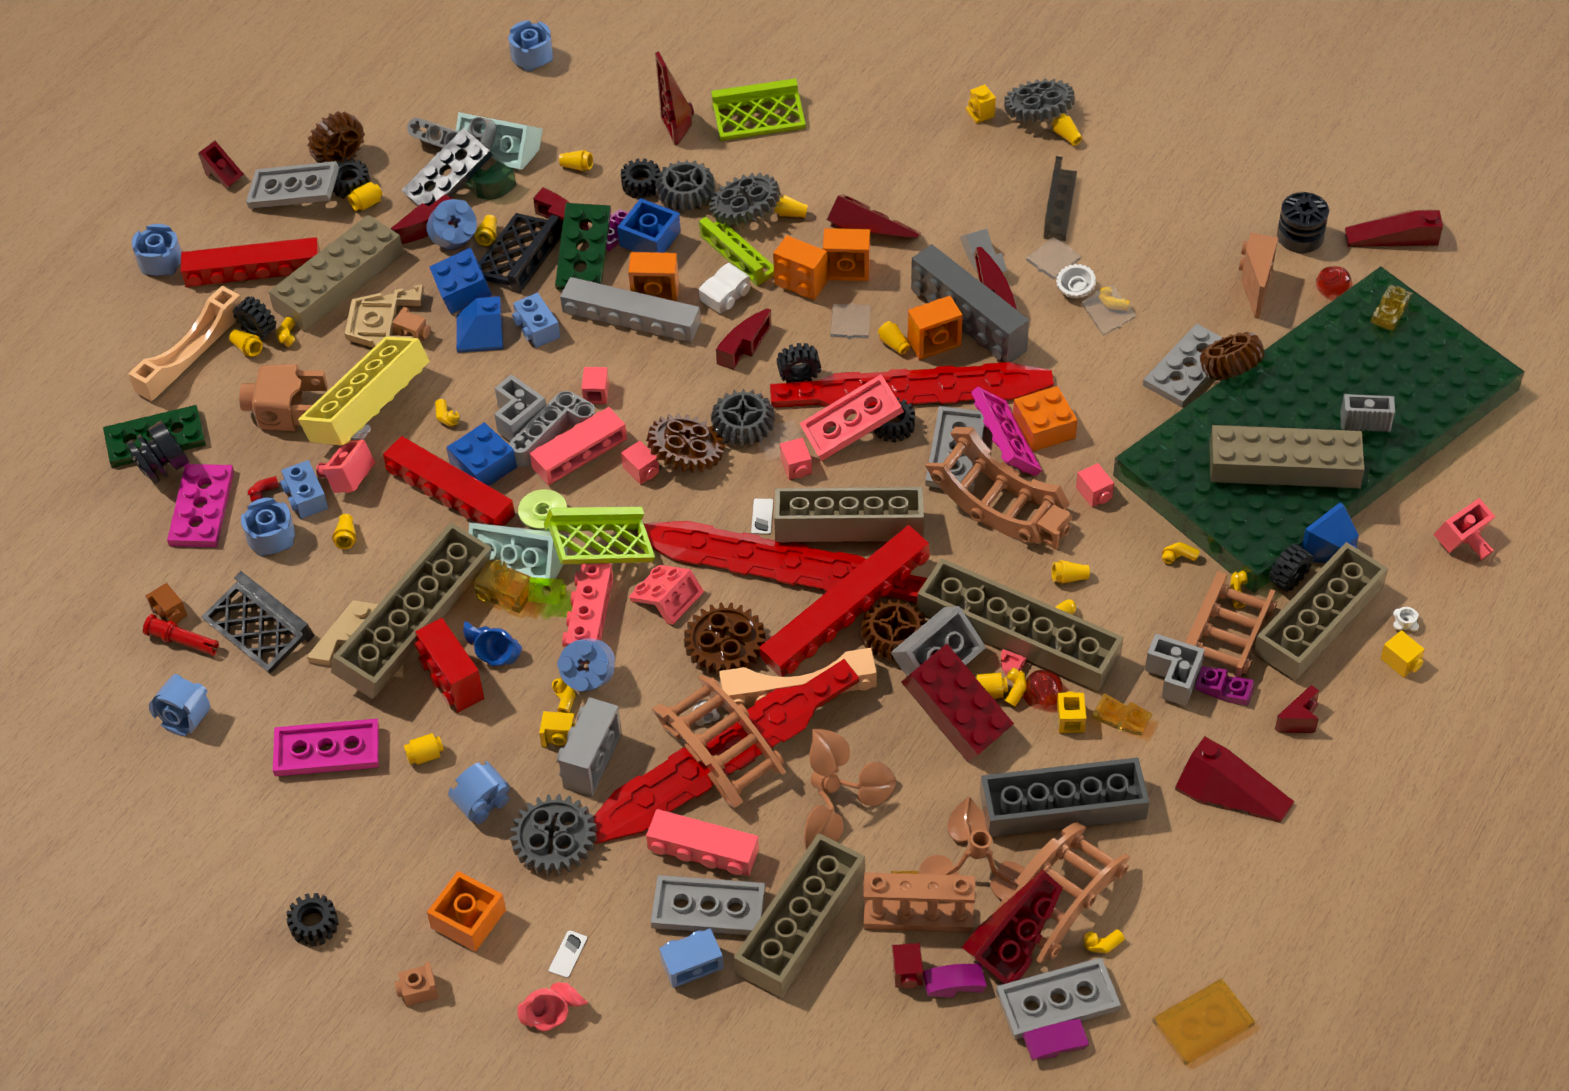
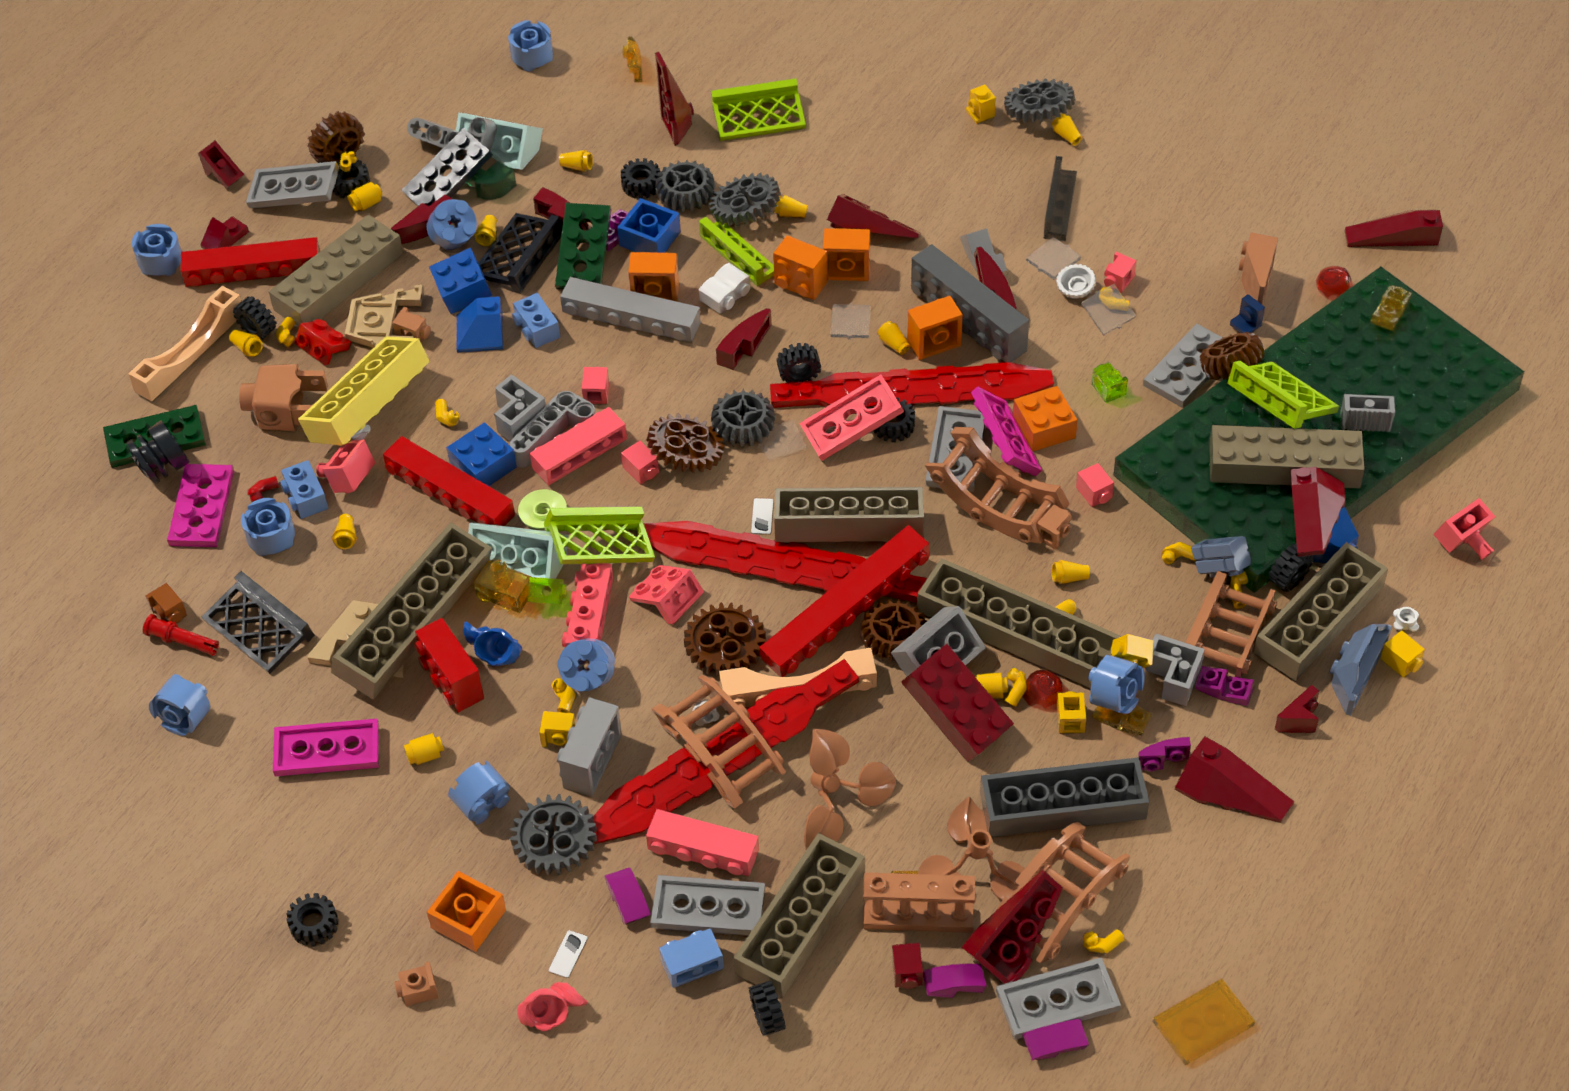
(223, 234): none -> dark red slope
(321, 340): none -> red bracket
(346, 160): none -> yellow arm
(627, 895): none -> magenta slope
(632, 53): none -> clear yellow slope
(767, 1008): none -> black tyre
(795, 458): coral brick -> none
(1011, 660): coral tile -> none
(1109, 382): none -> clear neon green brick
(1116, 684): none -> medium blue brick
(1120, 271): none -> coral brick
(1133, 649): none -> yellow brick
(1154, 756): none -> magenta slope
(1222, 555): none -> sand blue brick
(1249, 316): none -> dark blue bracket
(1280, 392): none -> lime fence
(1302, 222): black wheel -> none
(1316, 508): none -> dark red wedge
(1358, 664): none -> sand blue wedge

